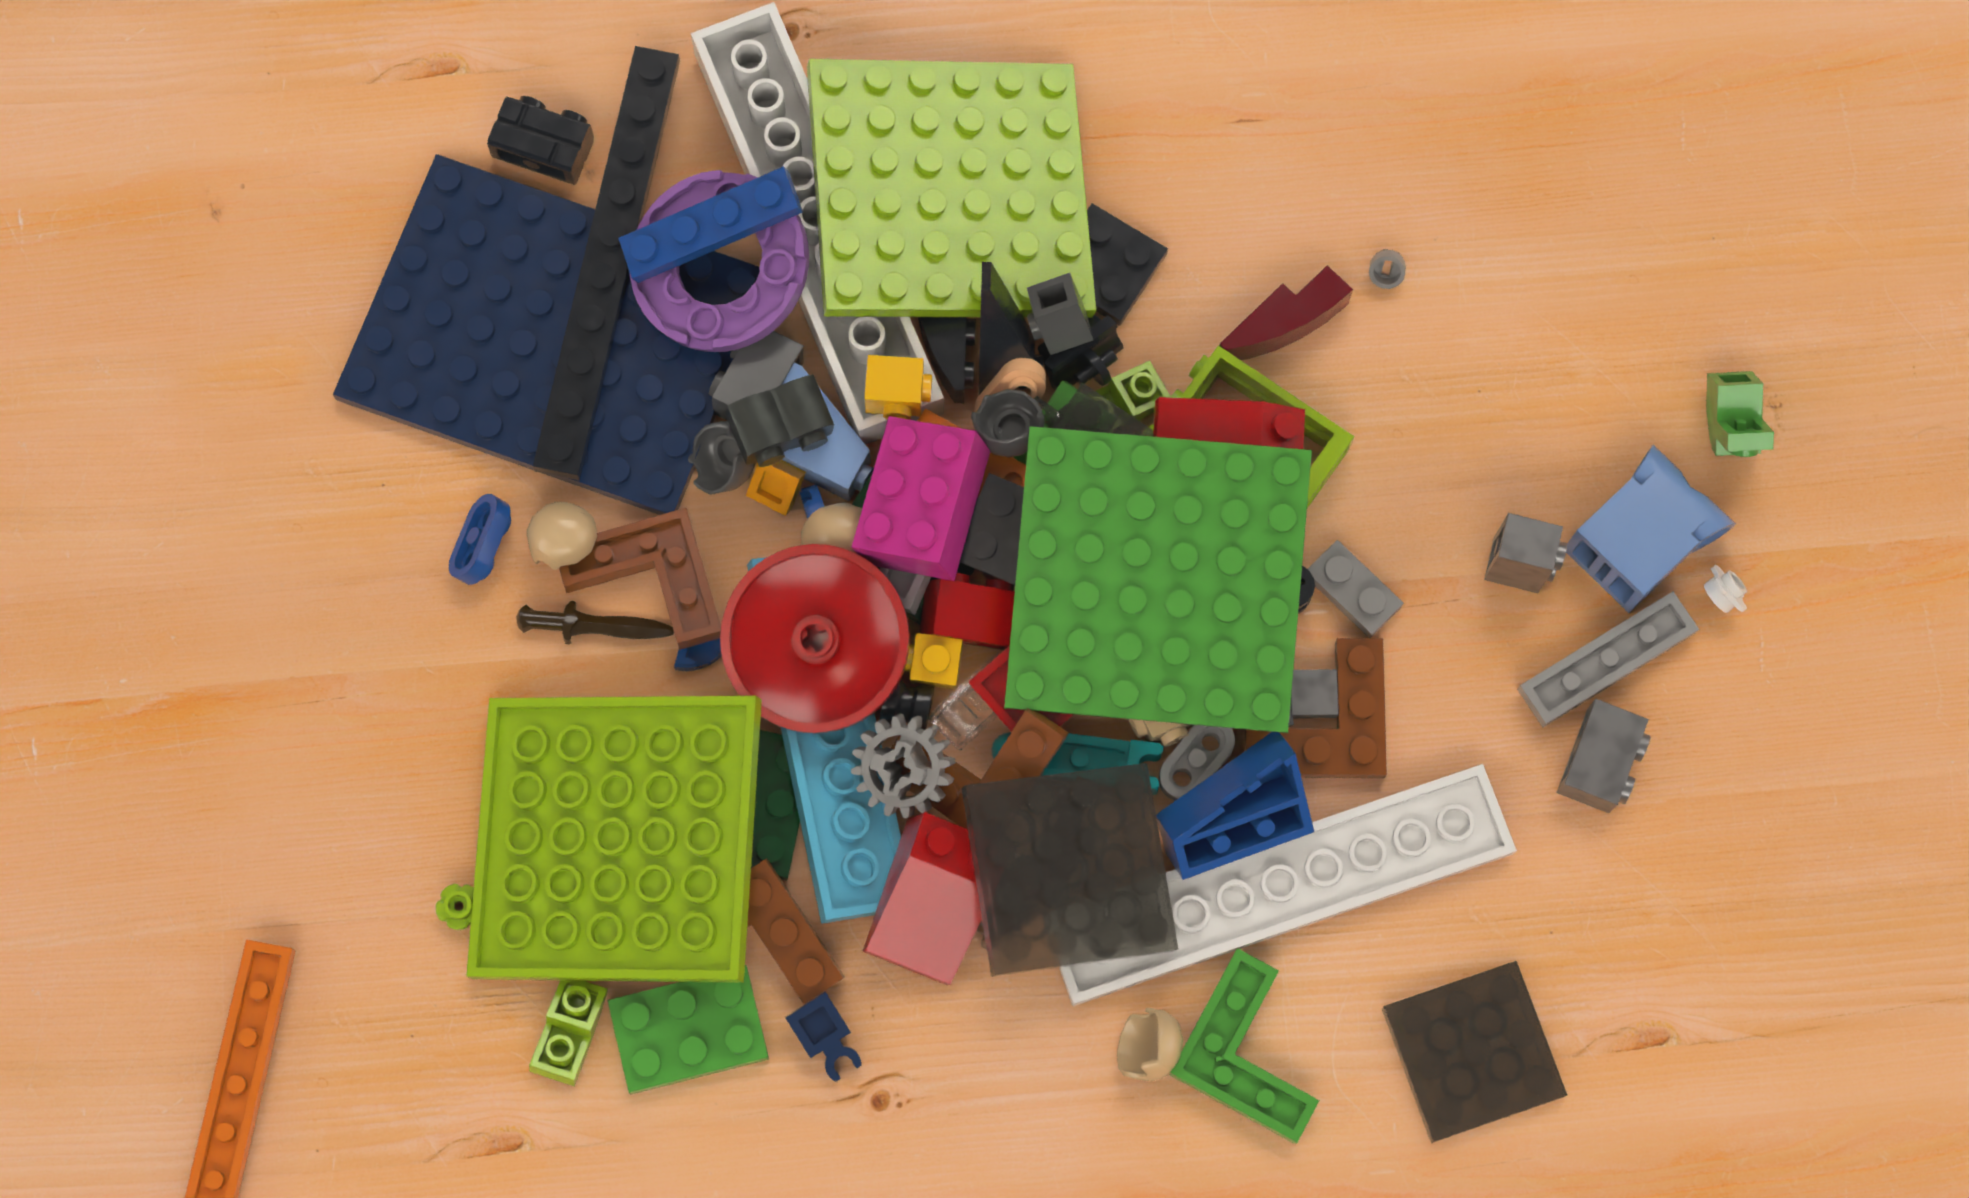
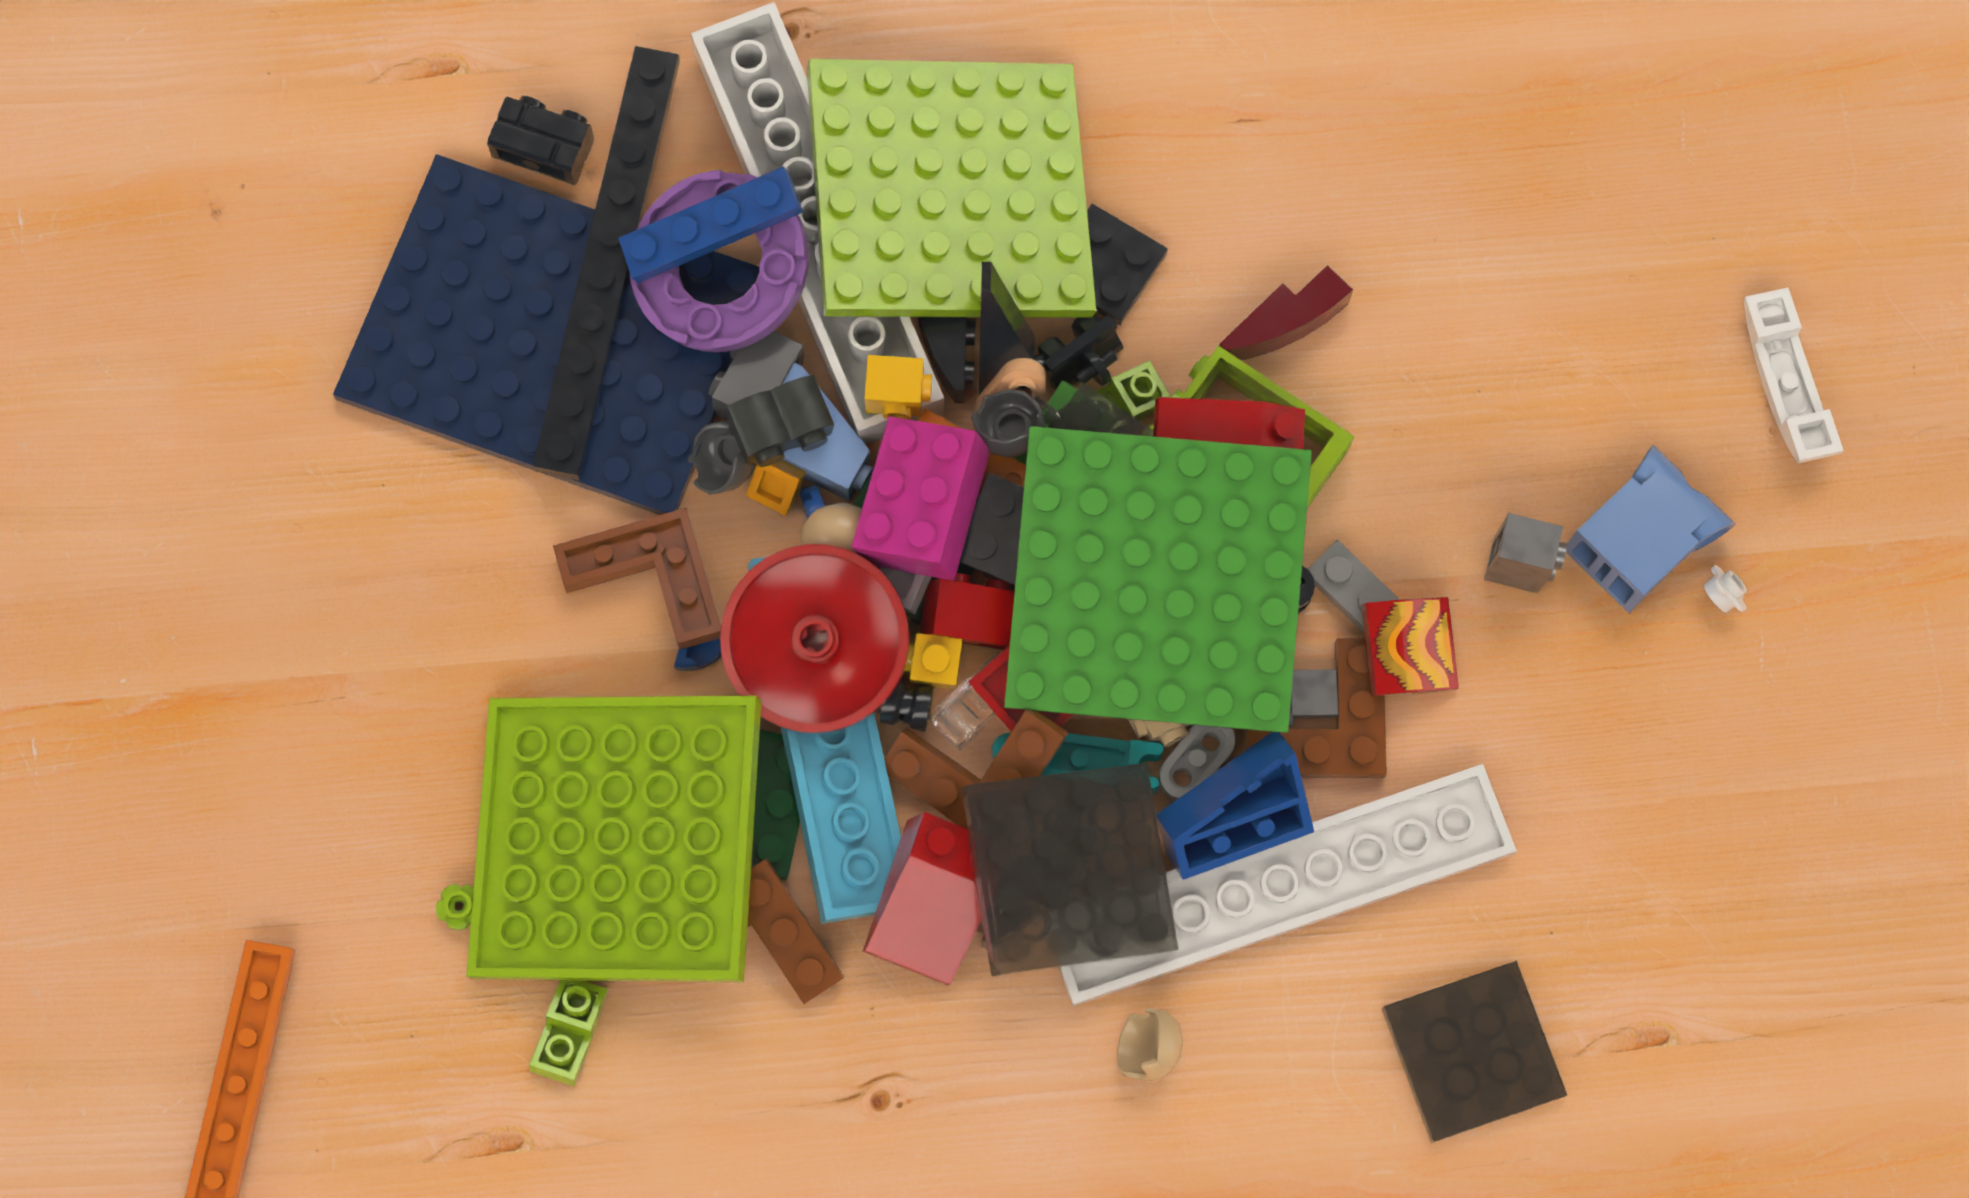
(480, 539): blue plate -> none
(561, 534): tan hair -> none
(576, 623): dark brown sword -> none
(686, 1032): bright green plate -> none
(820, 1029): dark blue plate -> none
(884, 761): light grey gear -> none
(1058, 314): dark grey brick -> none
(1214, 1068): bright green plate -> none
(1396, 273): light grey hinge -> none
(1409, 646): none -> slope
(1604, 756): flat silver brick -> none
(1608, 659): light grey plate -> none
(1735, 414): bright green brick -> none
(1787, 377): none -> white slope

